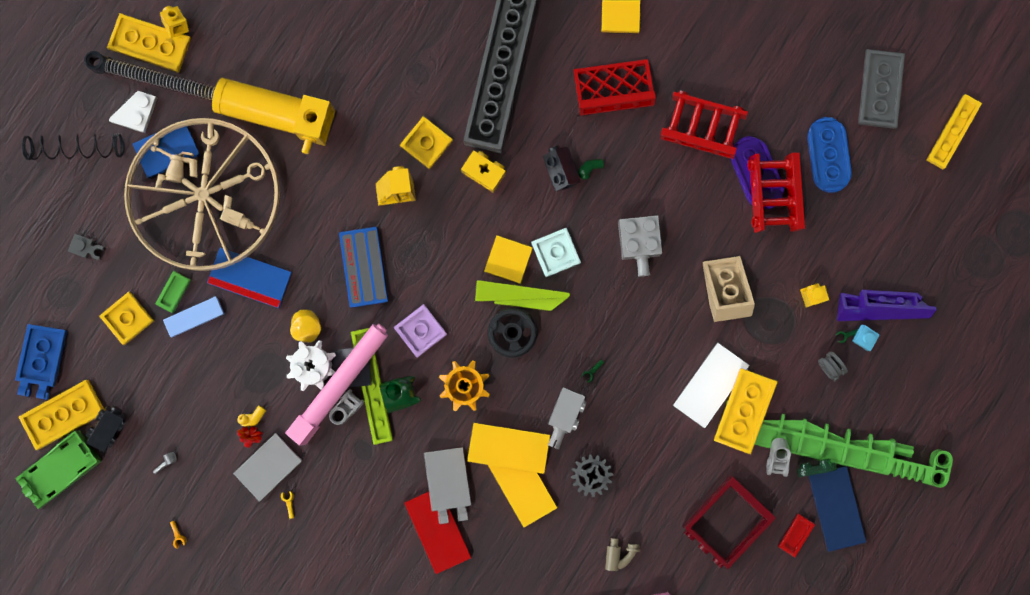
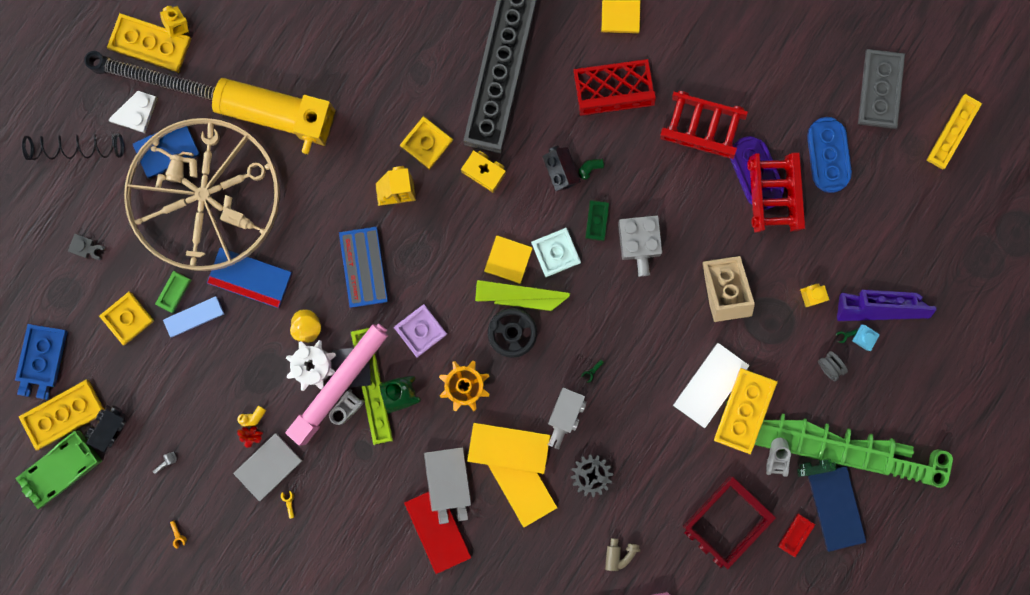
(597, 220): none -> dark green plate

